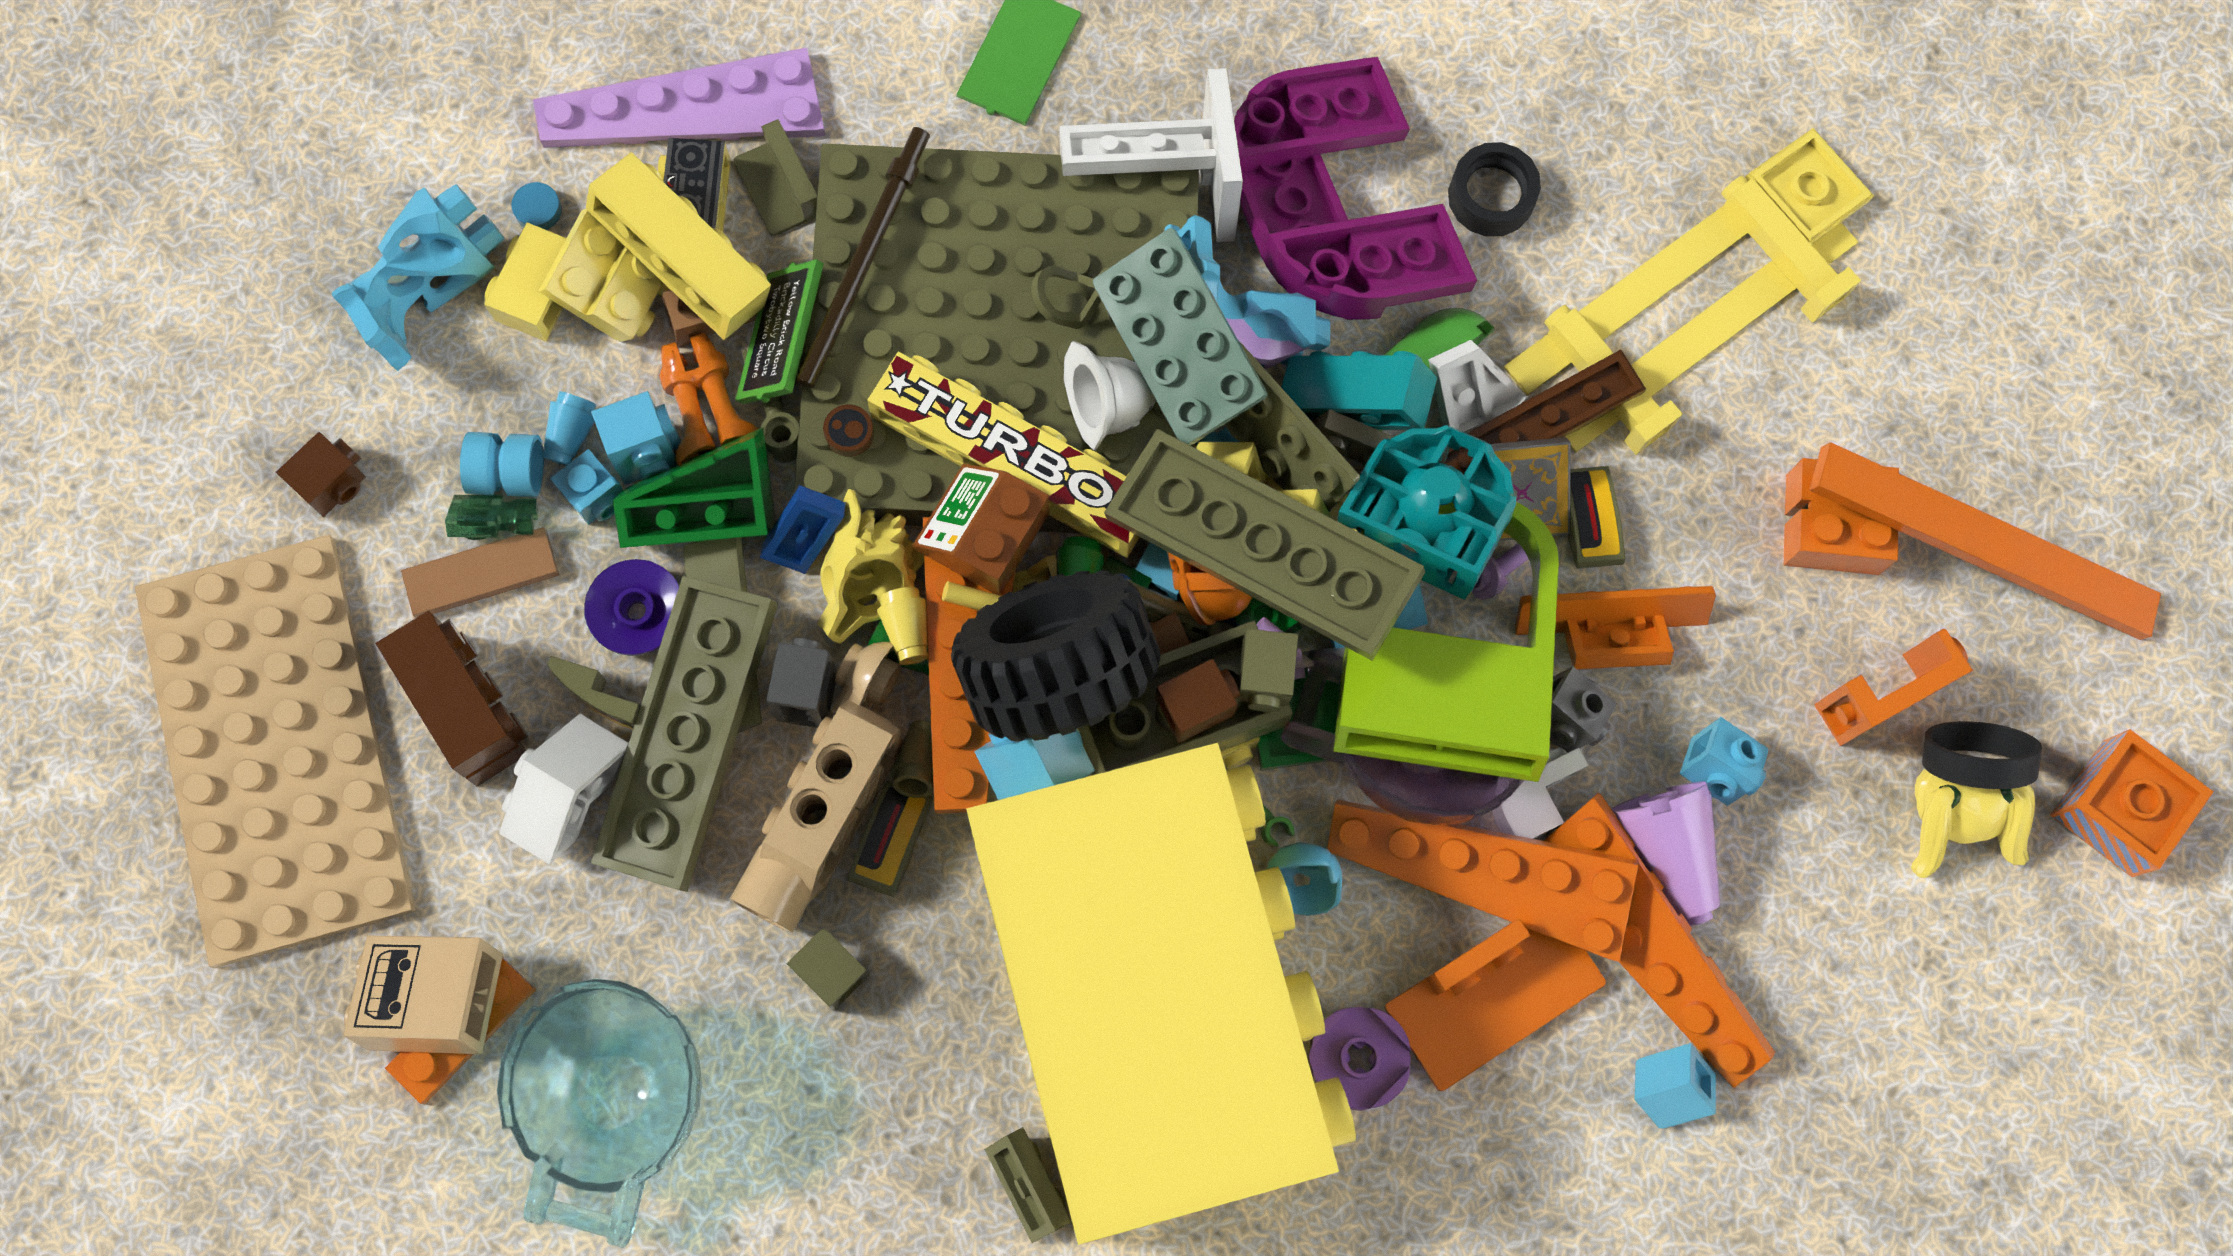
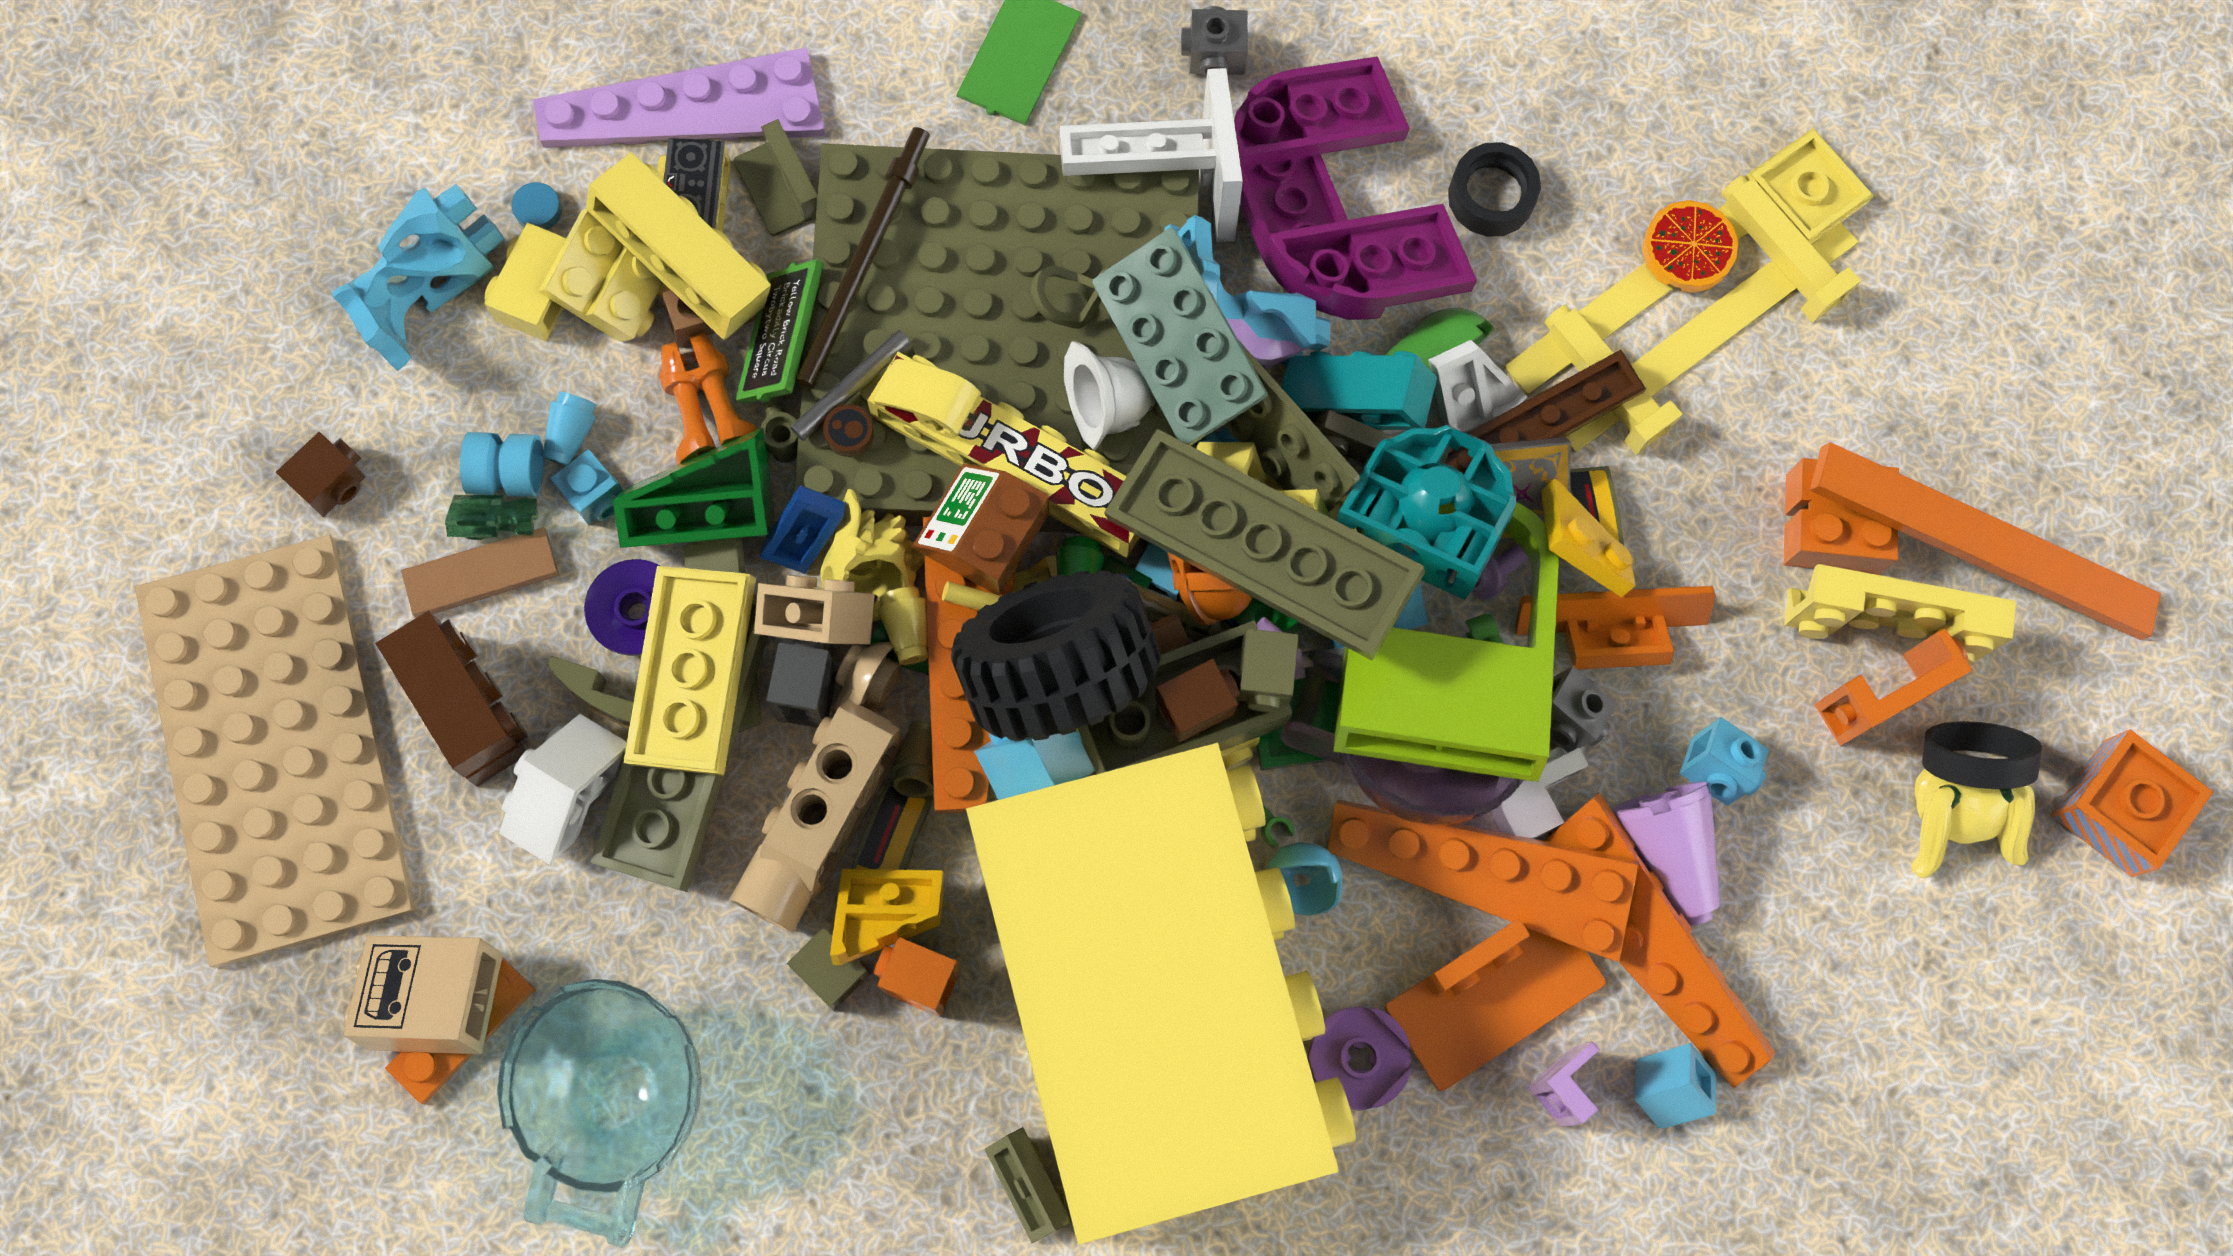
(637, 437): medium azure brick -> none
(690, 670): none -> light yellow tile
(814, 613): none -> tan brick
(850, 385): none -> flat silver bar
(881, 906): none -> yellow wing
(917, 976): none -> orange brick
(933, 395): none -> light yellow panel
(1216, 40): none -> flat silver brick
(1483, 628): none -> bright green hand
(1560, 1093): none -> lavender panel
(1584, 541): none -> yellow wing
(1690, 246): none -> tile
(1914, 608): none -> light yellow piece

